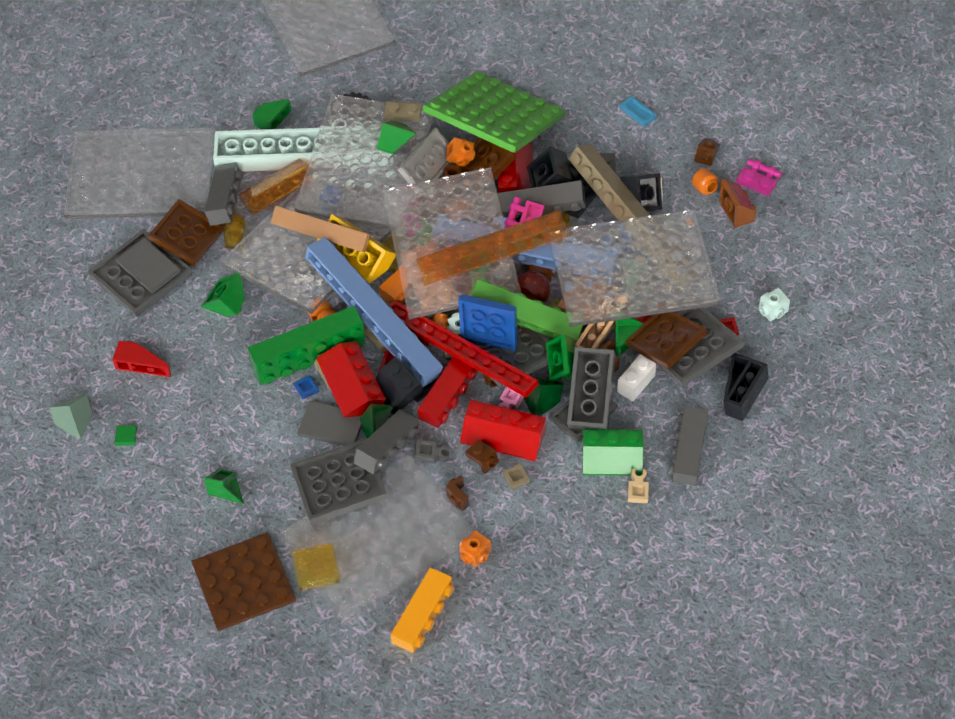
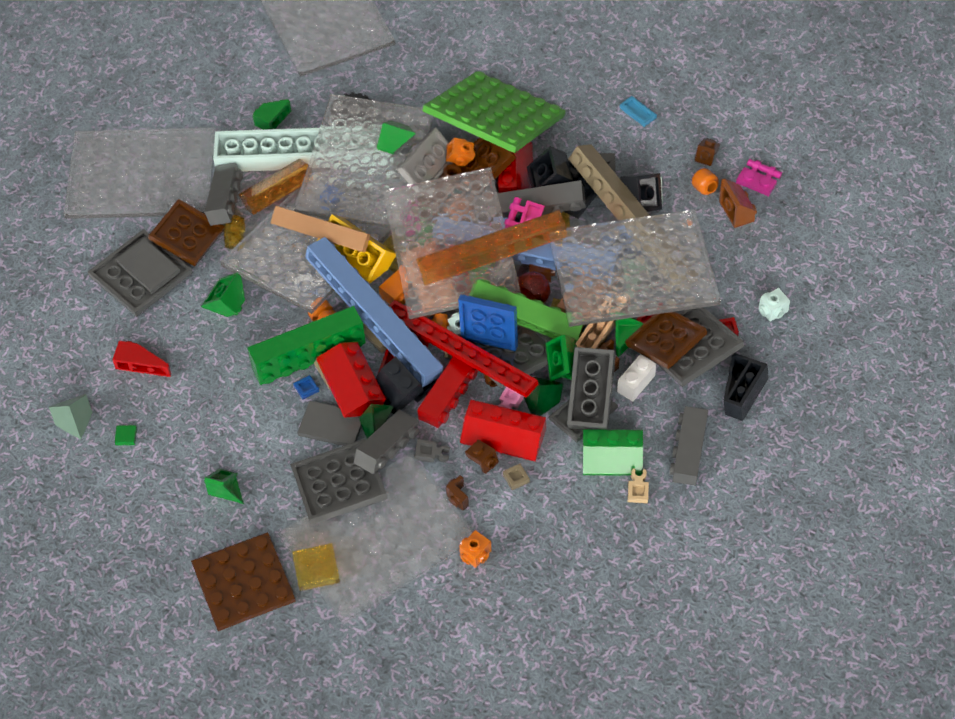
(402, 111): dark tan plate -> none
(421, 610): light orange brick -> none

